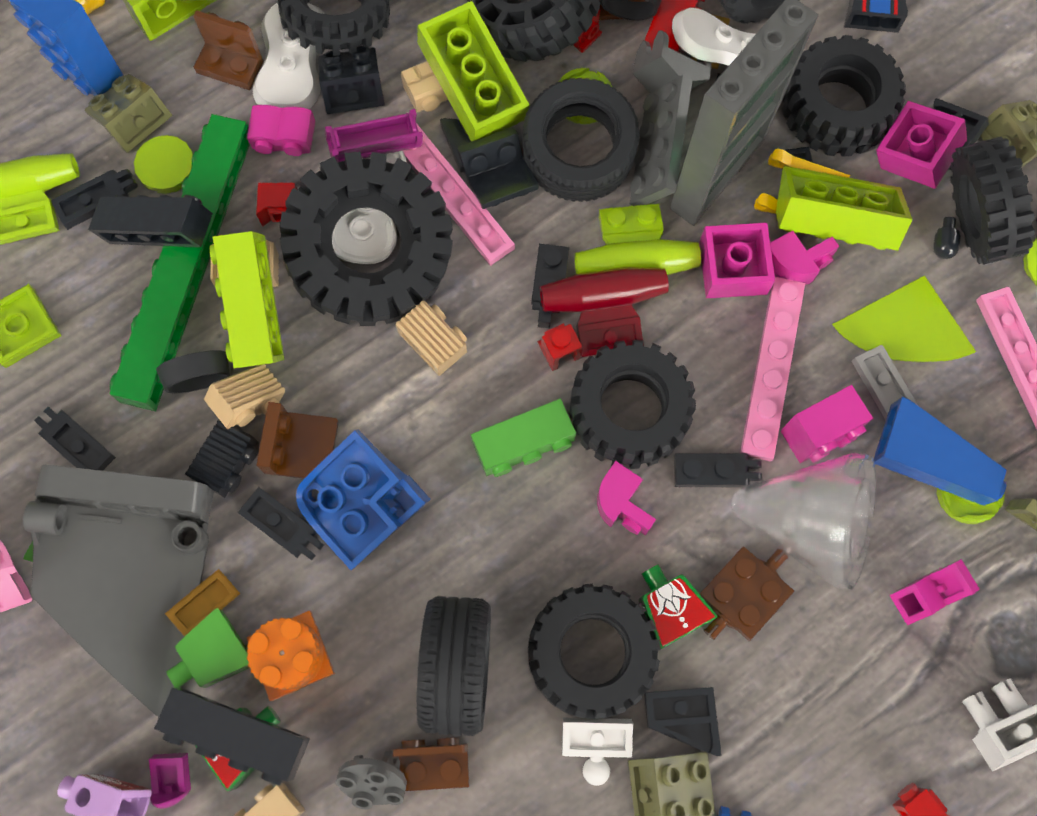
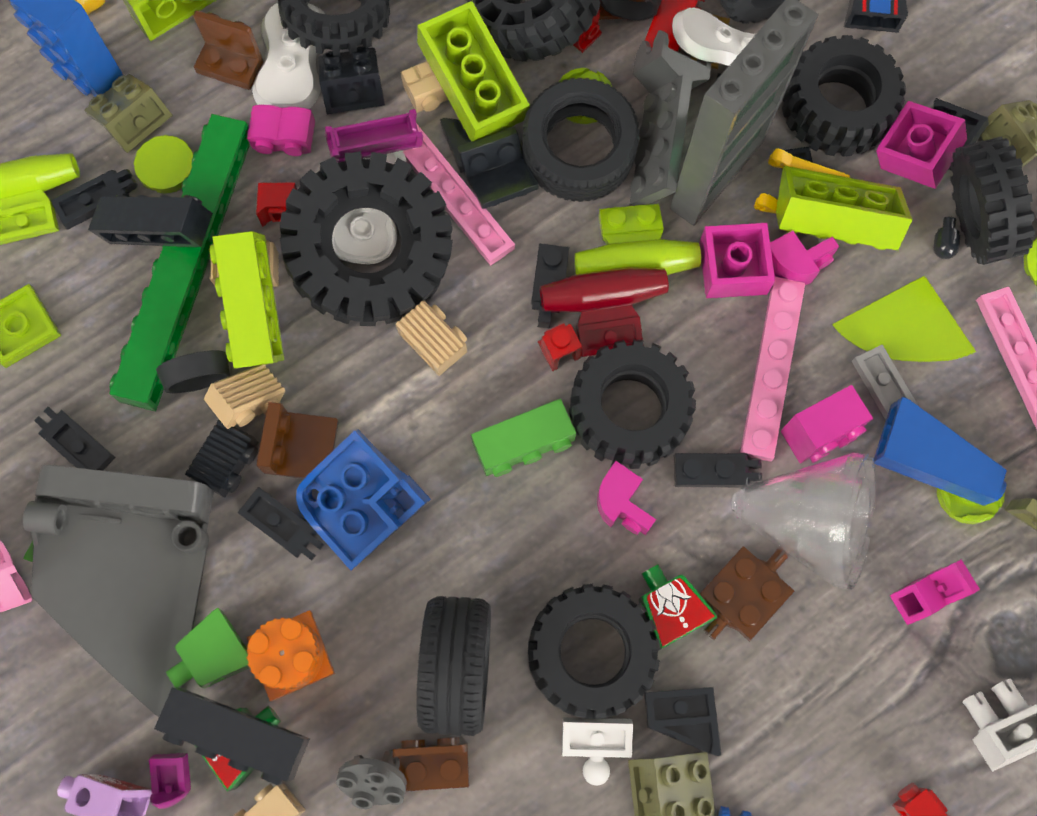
(200, 602): pearl gold tile -> none

